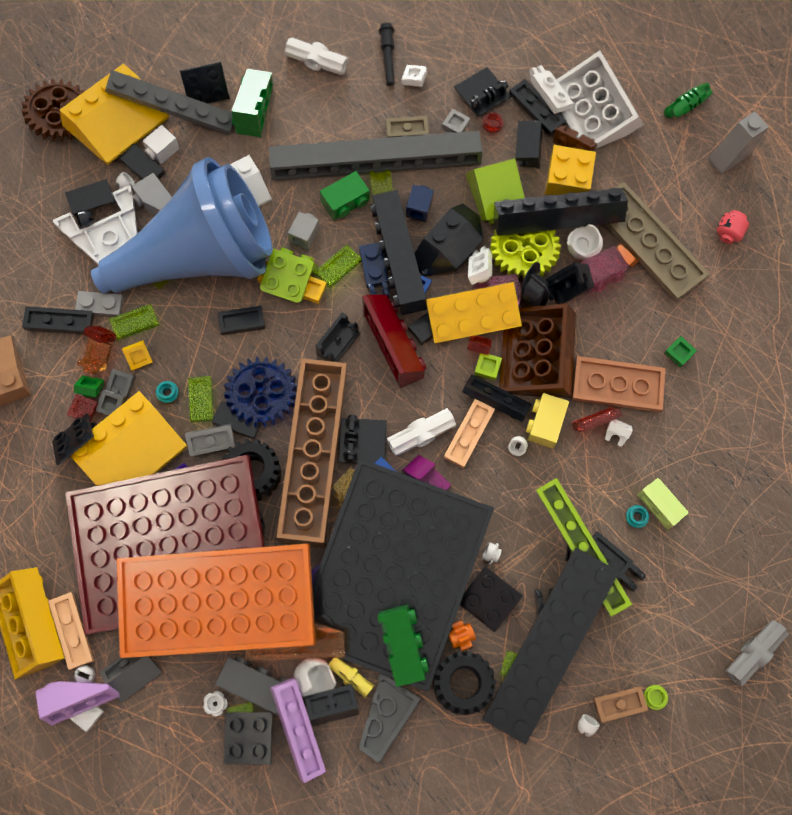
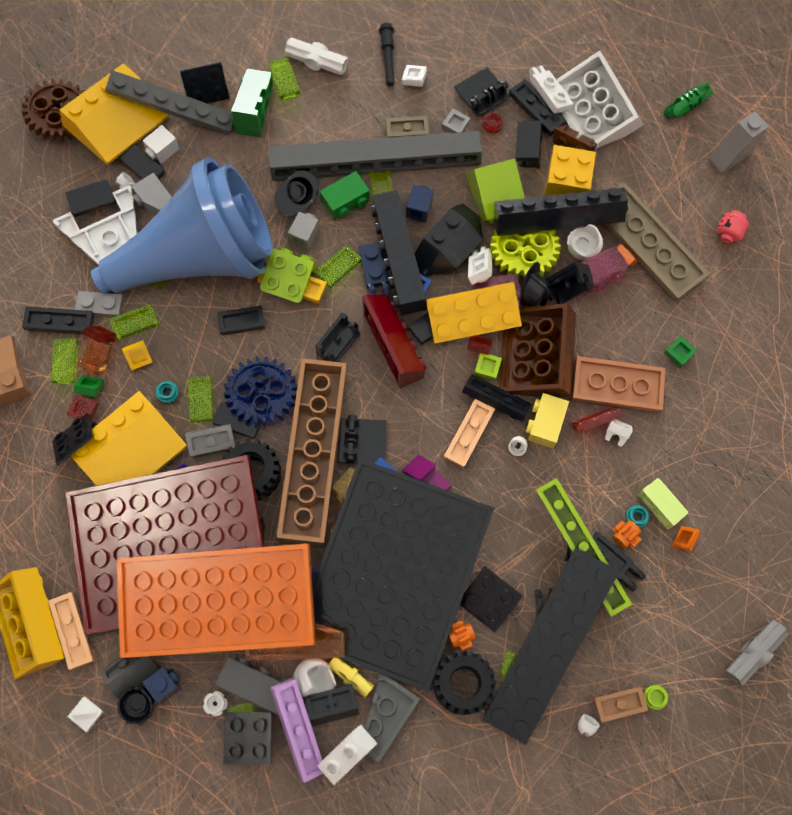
(64, 360): none -> clear neon green tile
(67, 699): lavender slope -> none
(83, 218): black hinge -> none
(85, 669): white hinge -> none
(116, 391): dark grey slope -> none
(136, 705): none -> black hair
(162, 684): none -> dark blue brick
(253, 179): white slope -> none
(284, 78): none -> clear neon green tile
(296, 193): none -> black piece
(347, 754): none -> white brick
(403, 645): green wedge -> none
(421, 432): white piece -> none
(491, 553): white plate -> none
(626, 534): none -> orange gear
(686, 538): none -> orange slope

